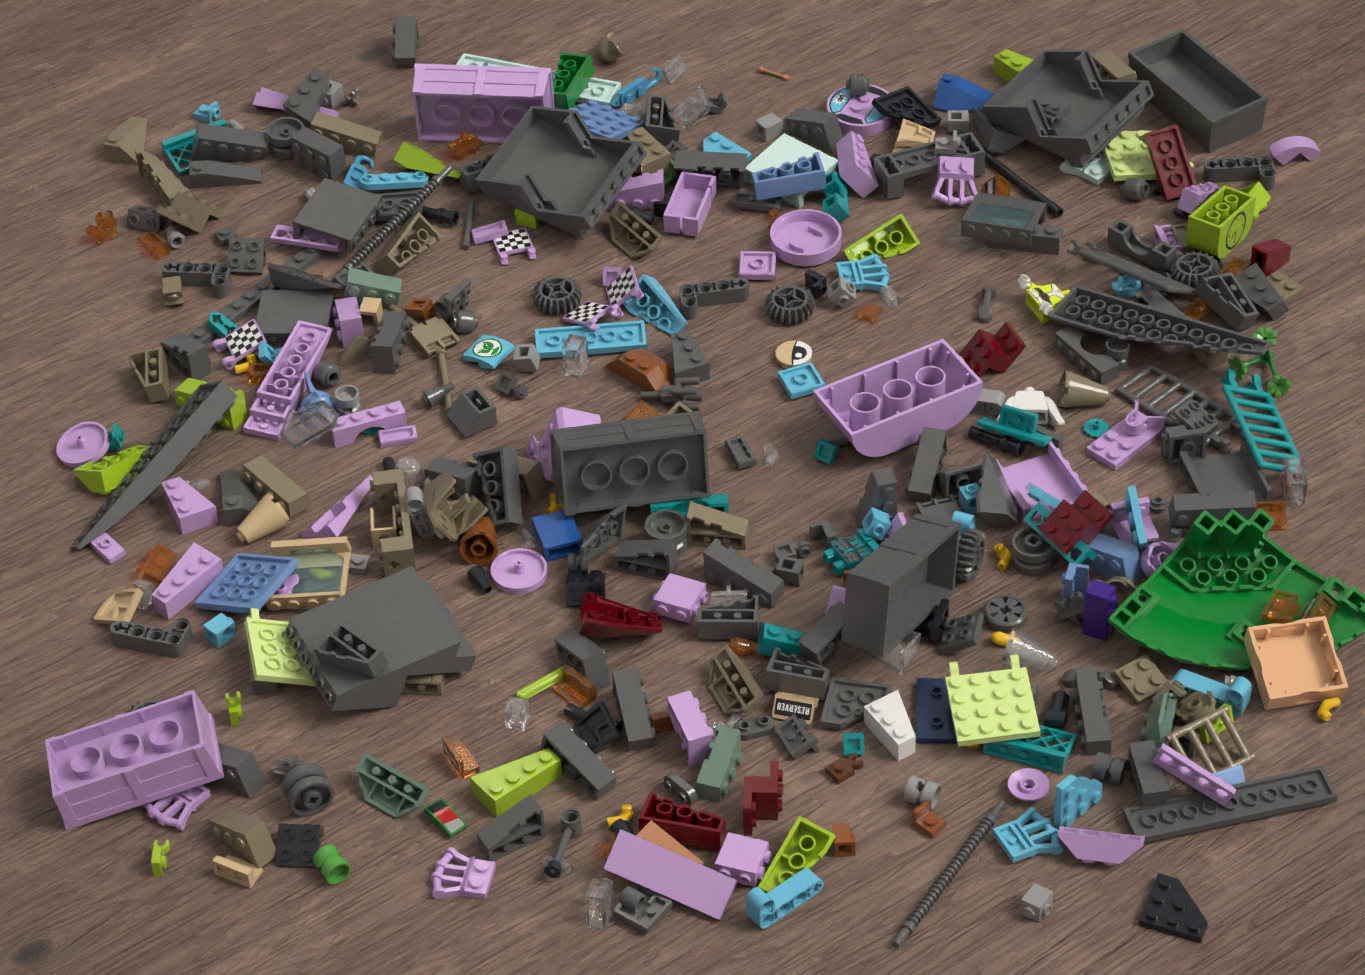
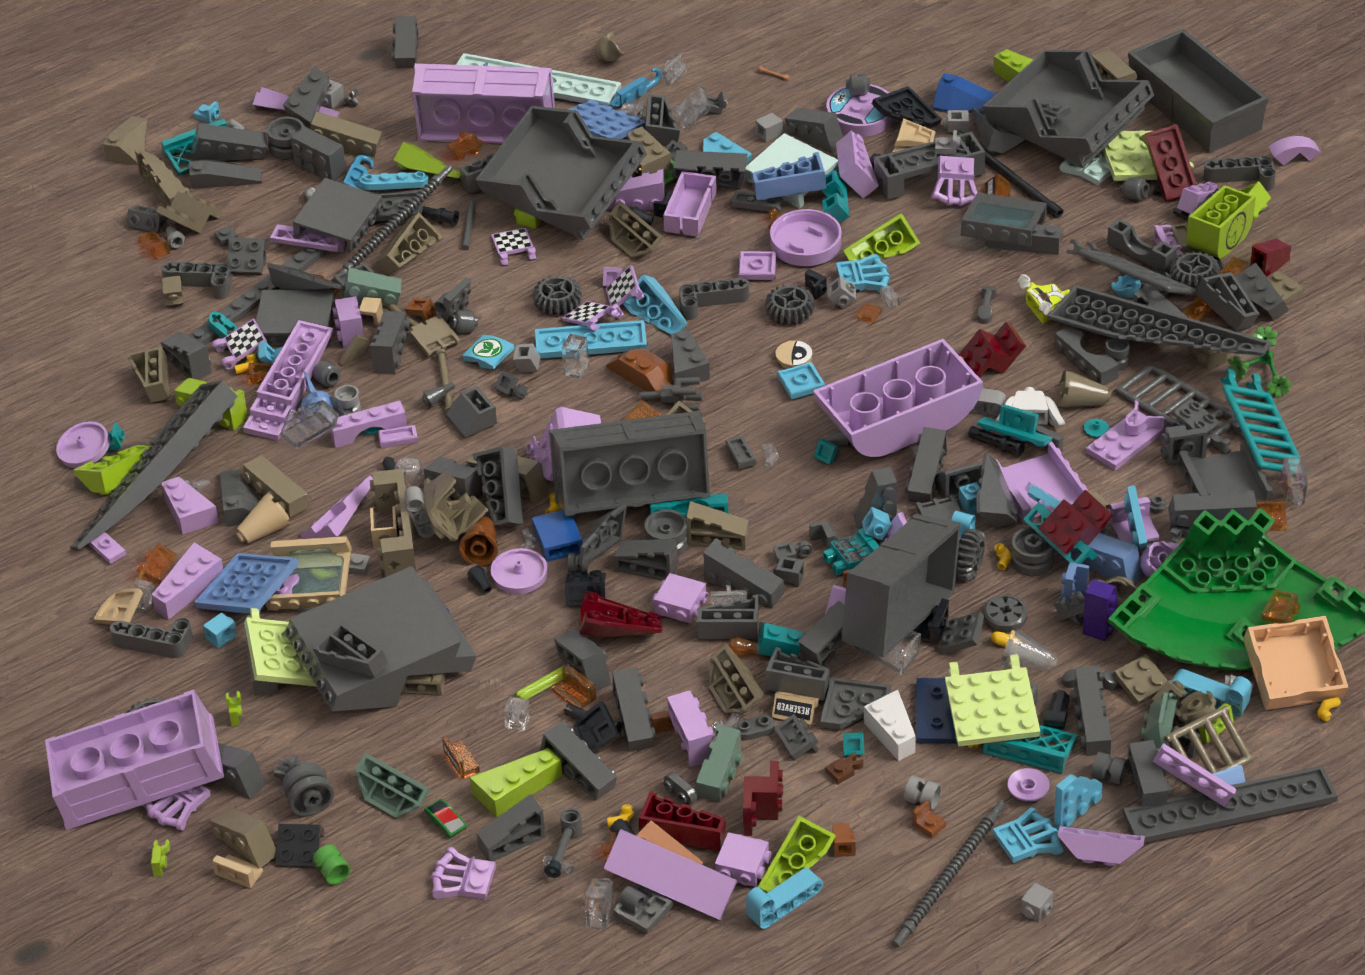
(104, 229): clear orange hips -> none
(489, 232): lavender tile -> none
(571, 78): green wedge -> none
(1173, 910): black plate -> none
(1318, 607): clear orange panel -> none

